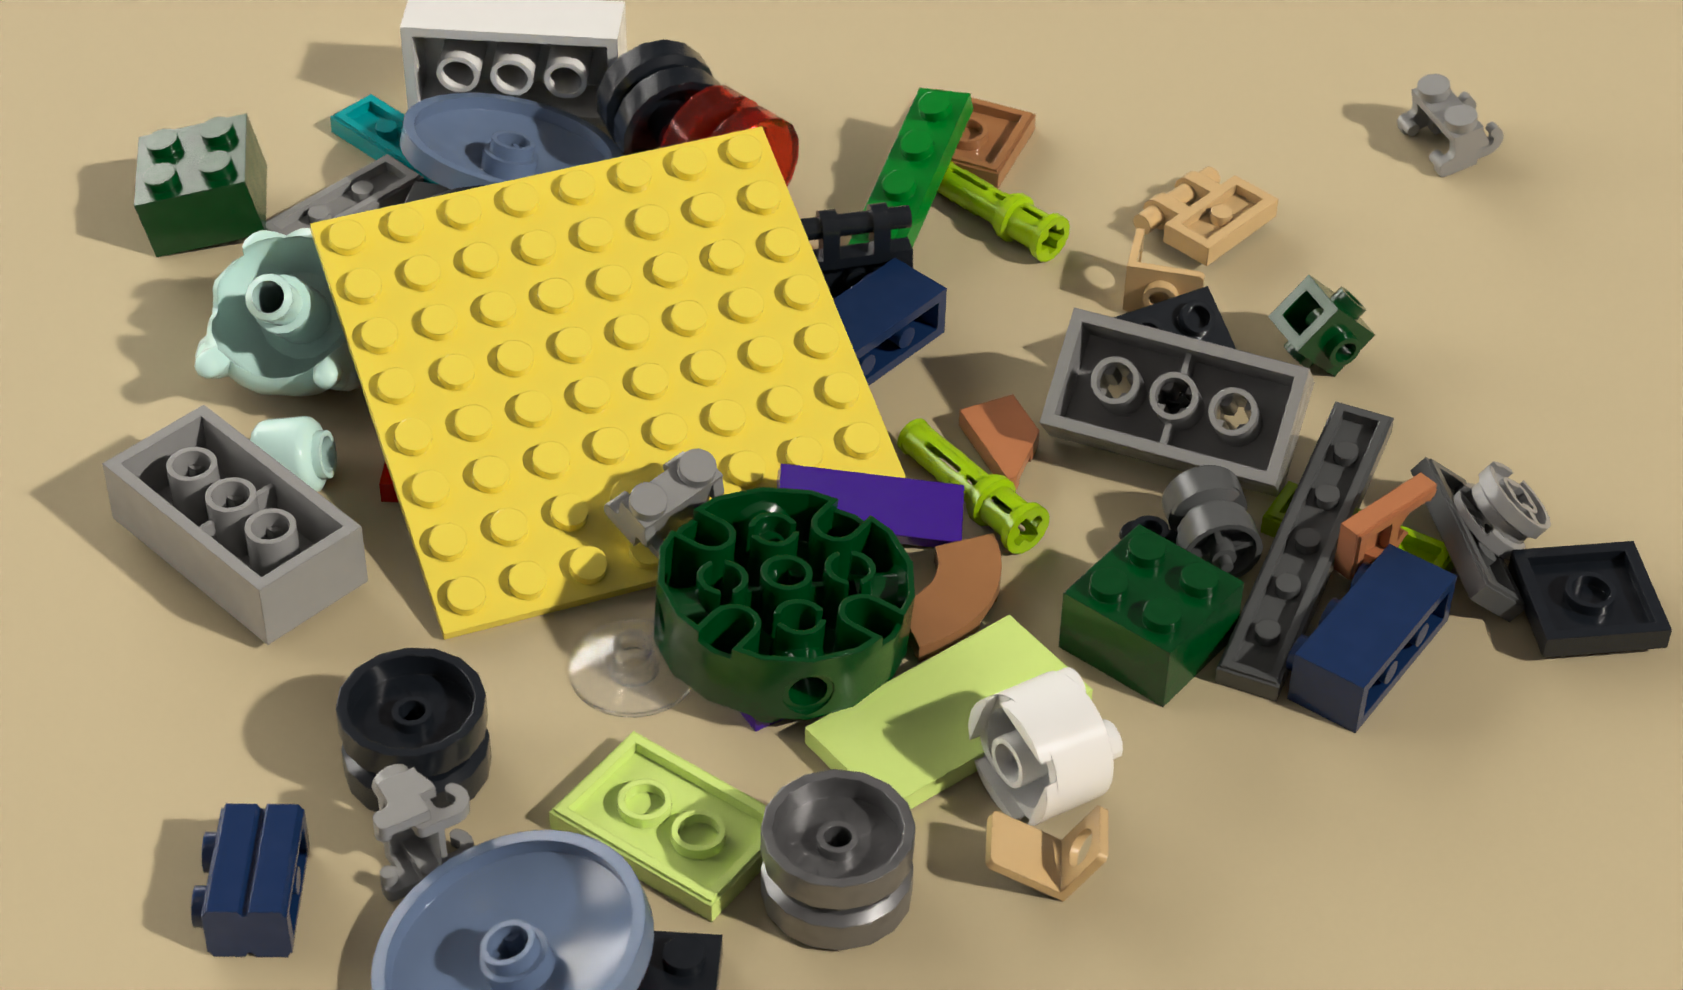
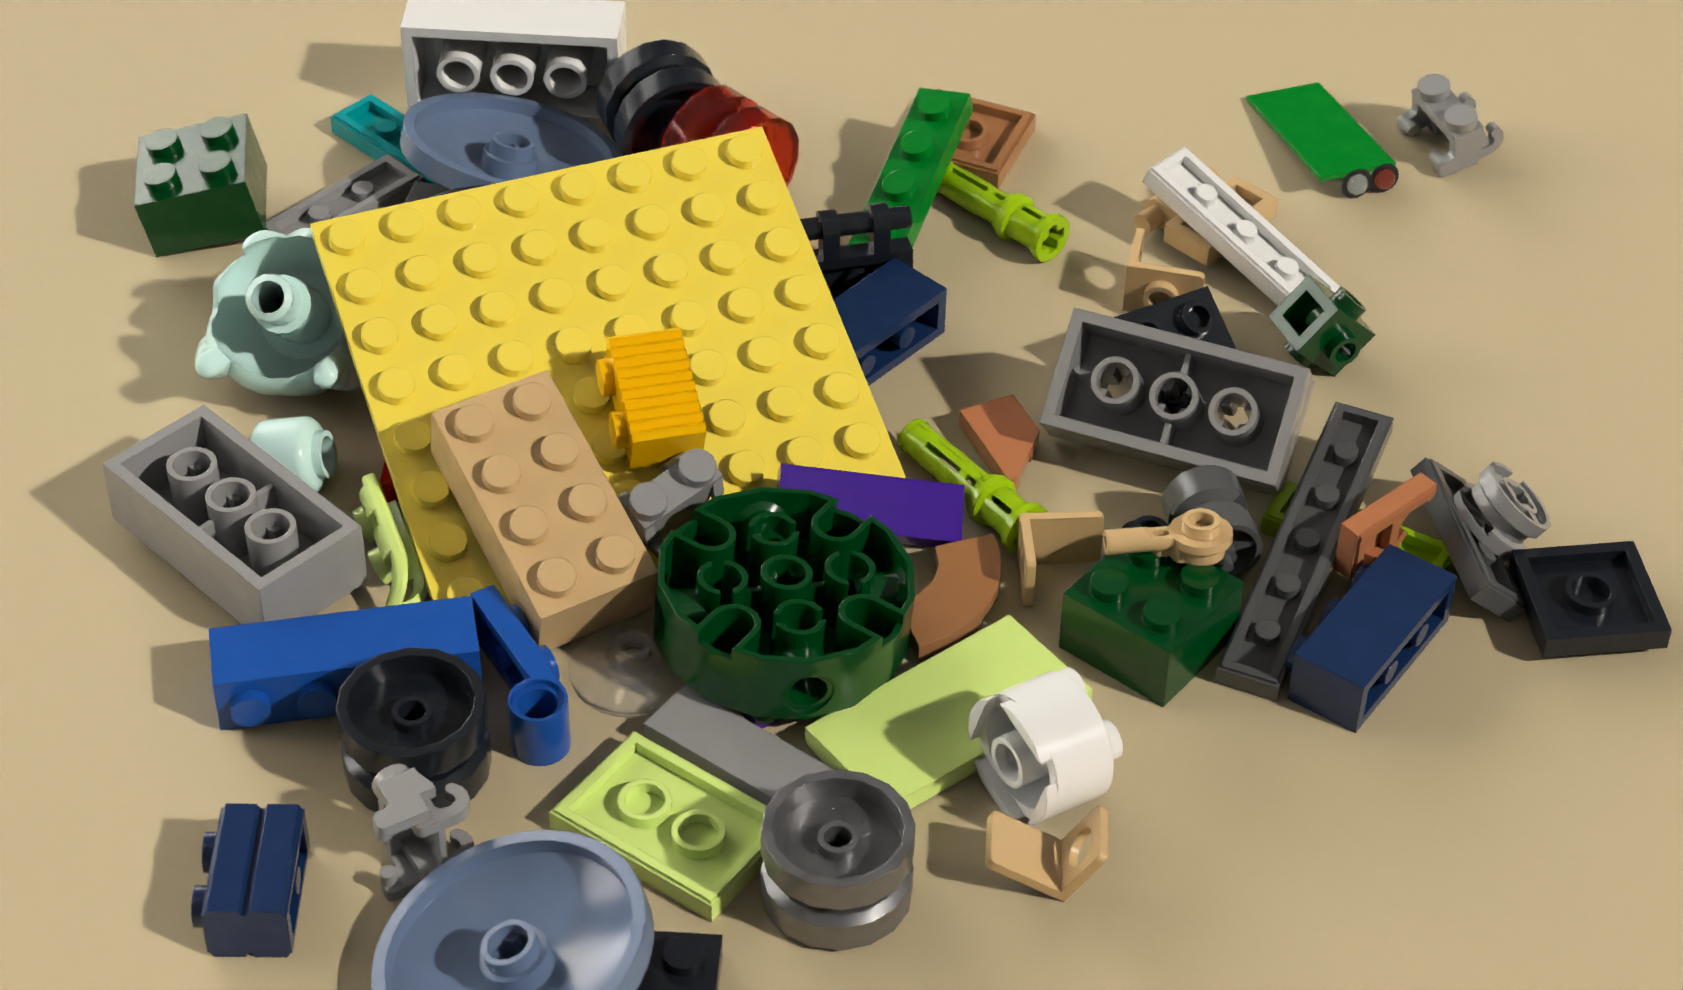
(298, 664): none -> blue brick
(394, 555): none -> yellowish green piece
(537, 698): none -> blue plate
(543, 510): none -> tan brick
(651, 396): none -> yellow brick
(727, 745): none -> light grey tile
(1055, 539): none -> tan bracket
(1192, 538): none -> tan plate
(1232, 225): none -> white tile
(1326, 138): none -> green piece

